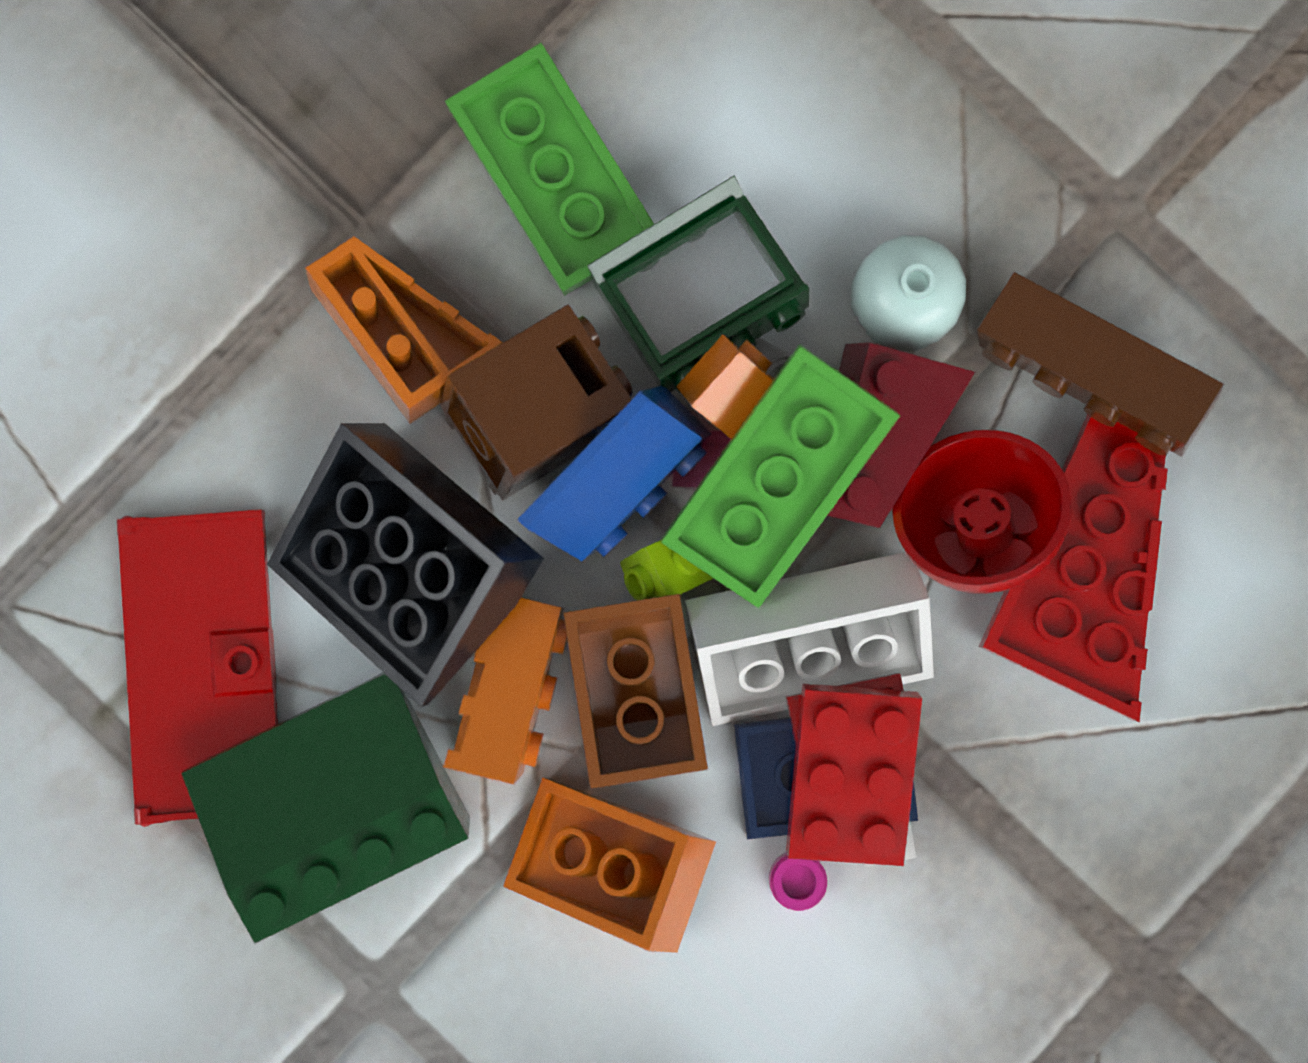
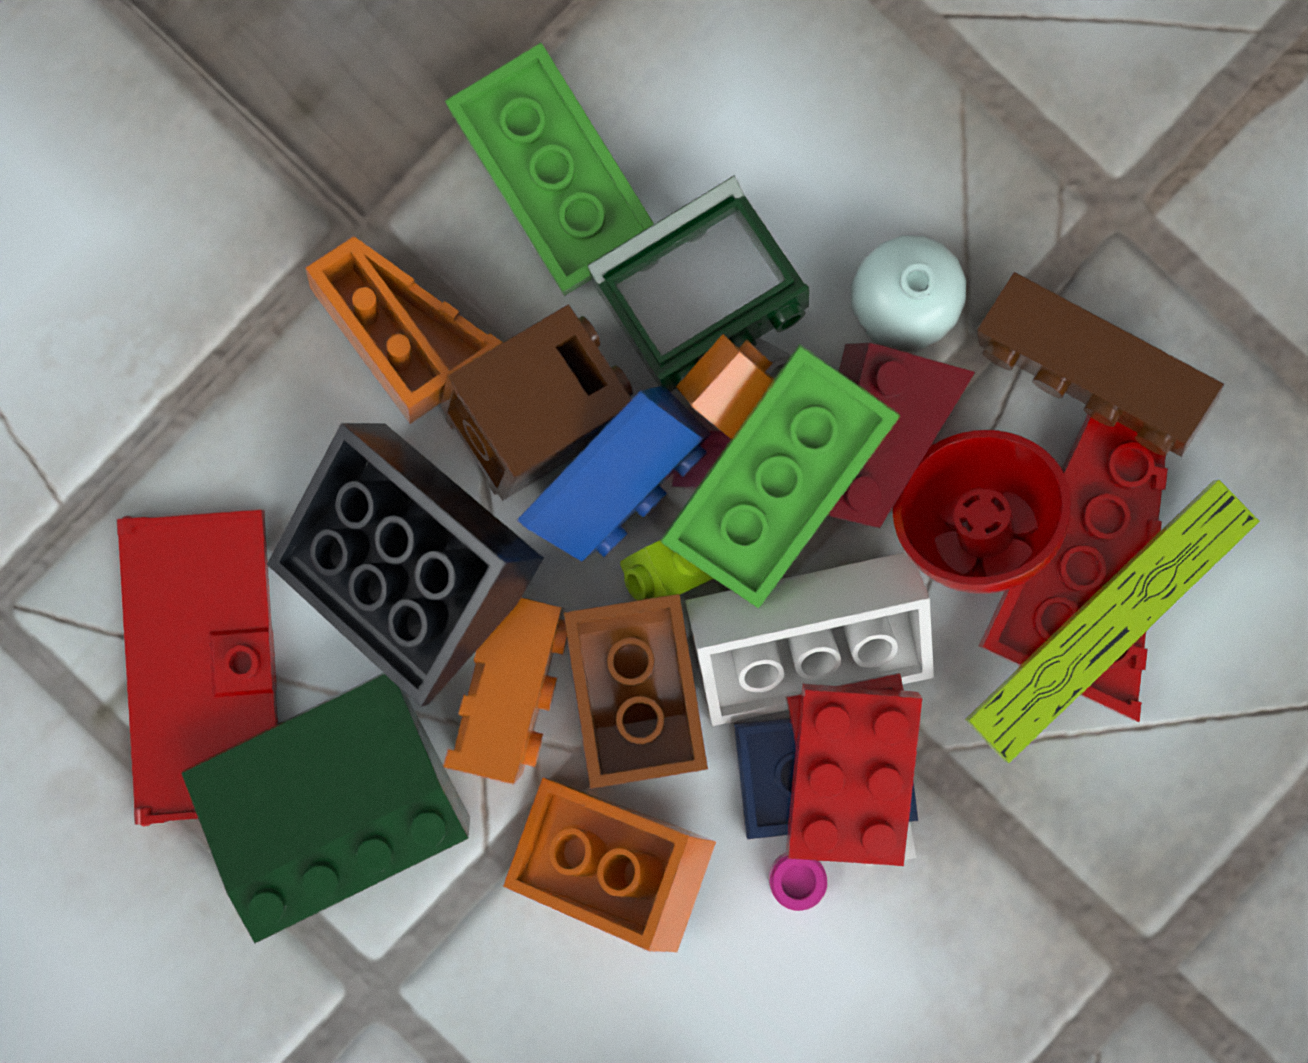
(1112, 620): none -> lime tile

